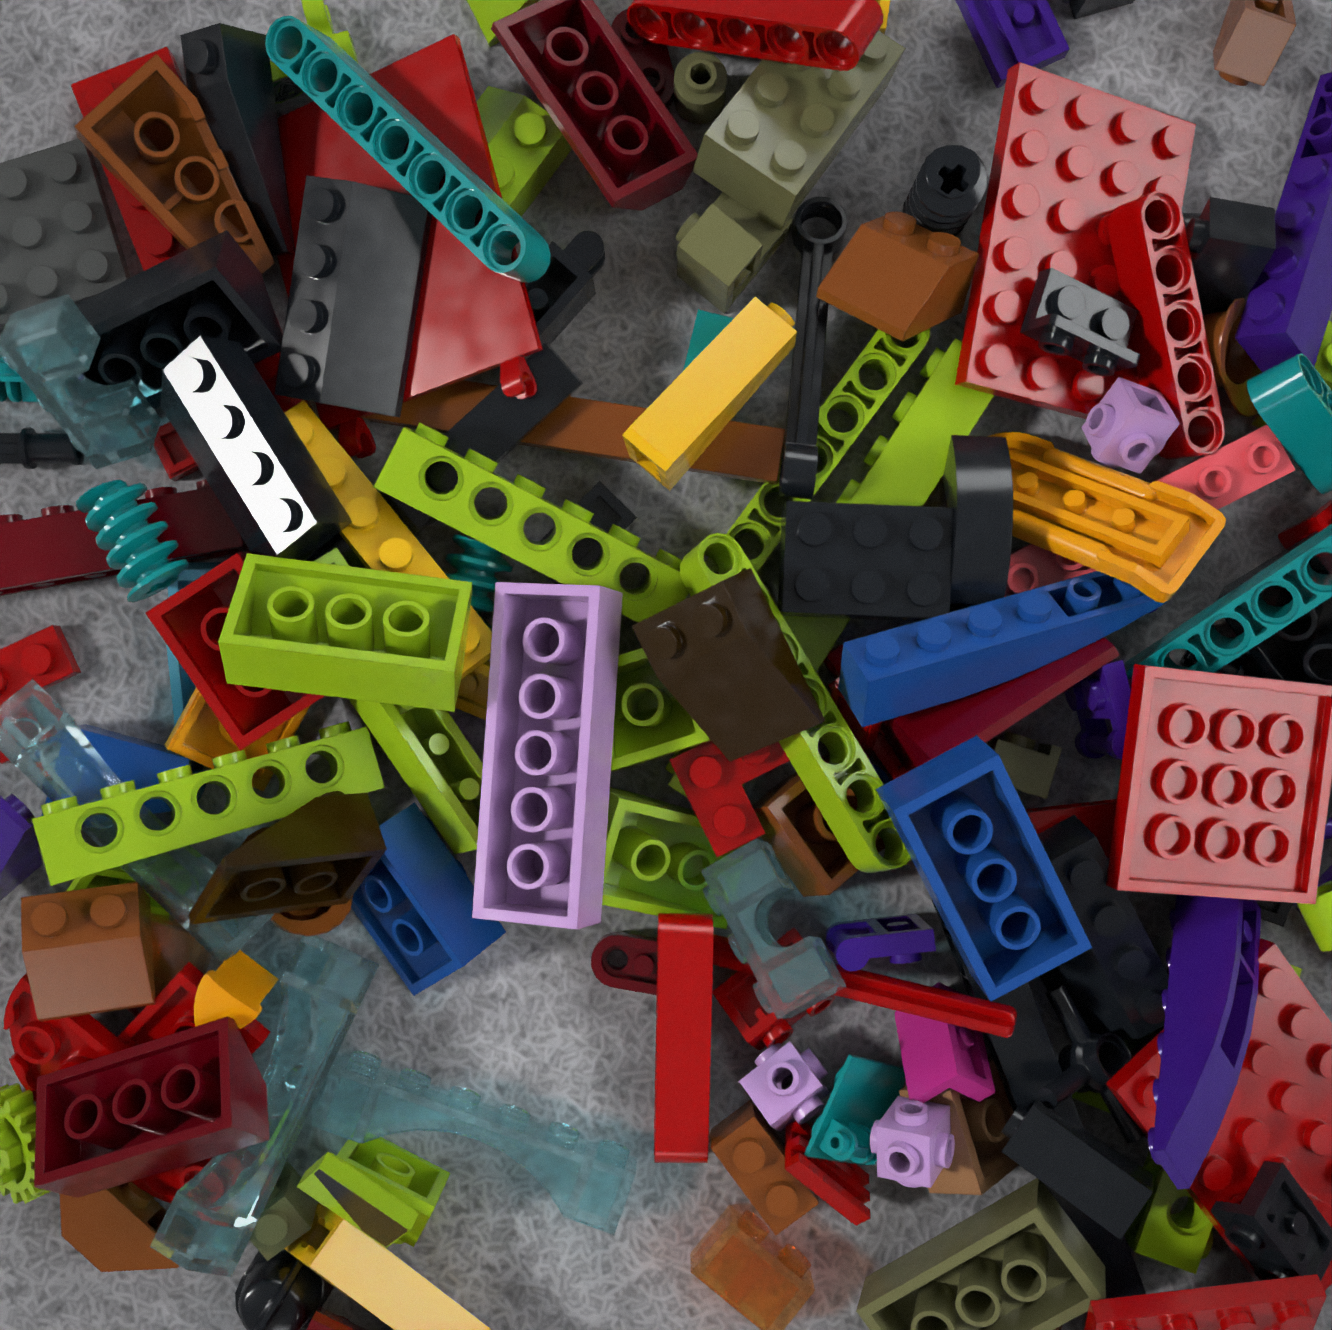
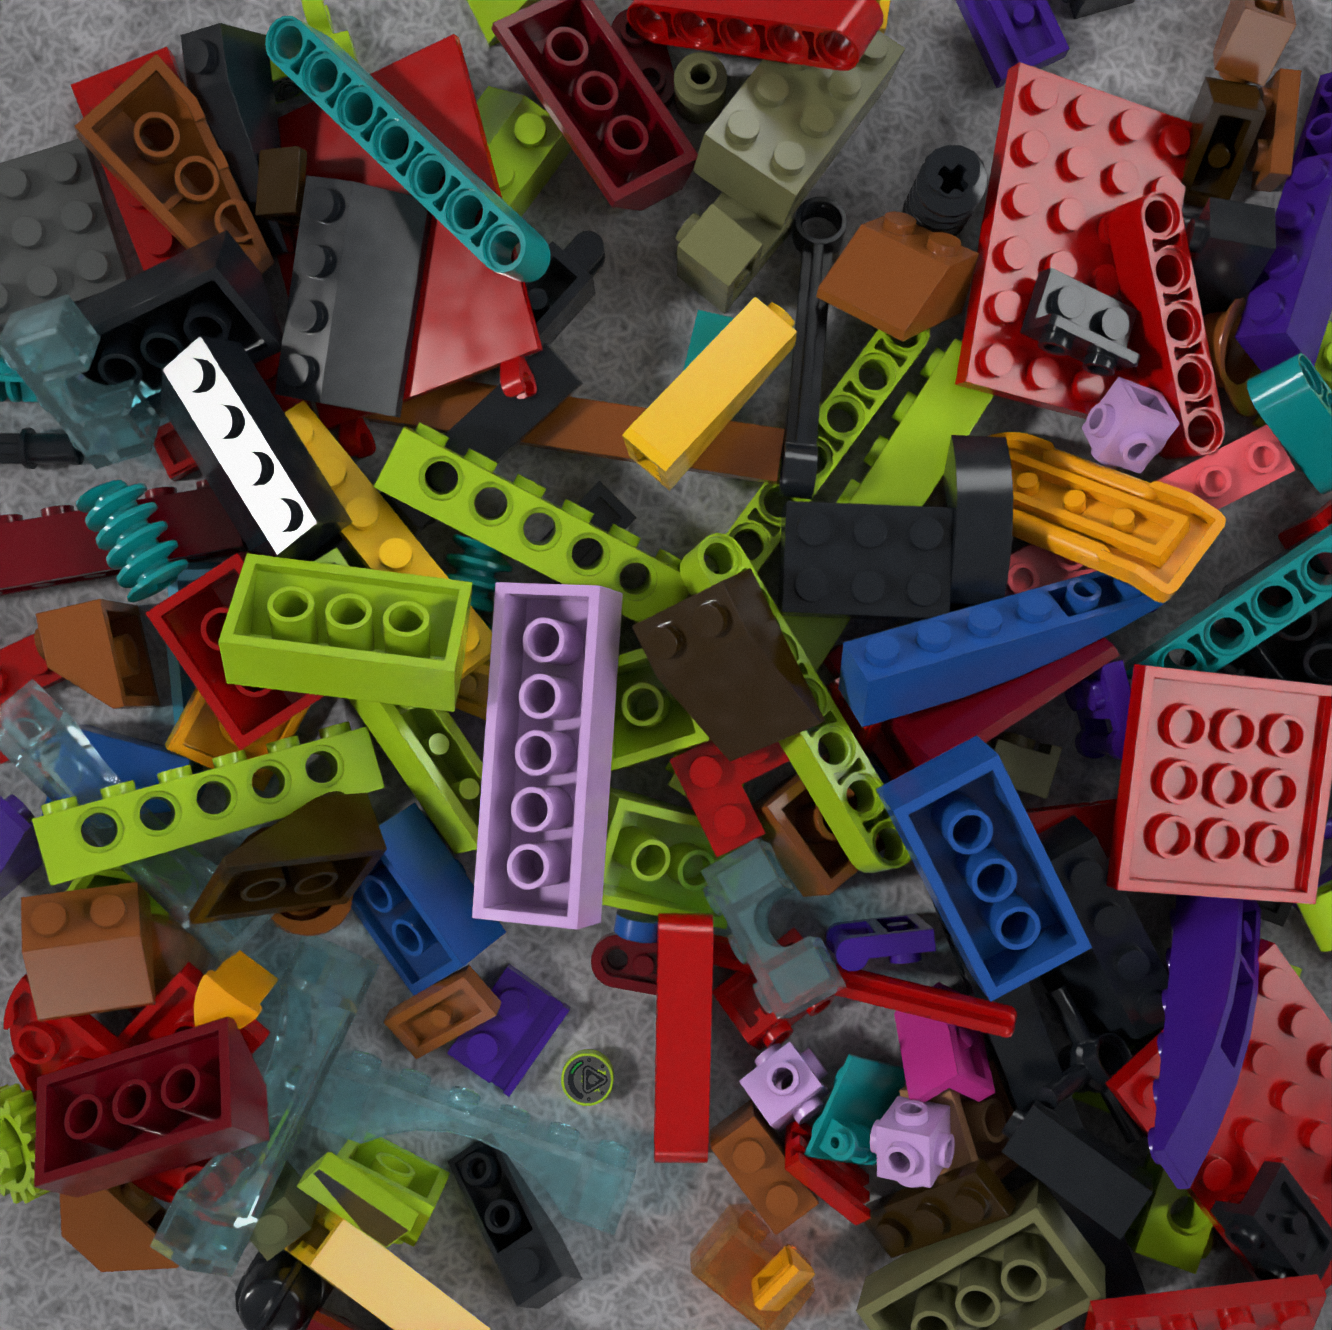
(100, 651): none -> dark orange slope
(281, 185): none -> dark brown panel
(442, 1012): none -> dark orange plate
(512, 1040): none -> dark purple plate
(514, 1226): none -> black slope
(587, 1077): none -> tile
(636, 926): none -> blue tile
(780, 1280): none -> light orange slope
(953, 1205): none -> dark brown plate
(1221, 138): none -> dark brown slope
(1274, 144): none -> dark orange plate

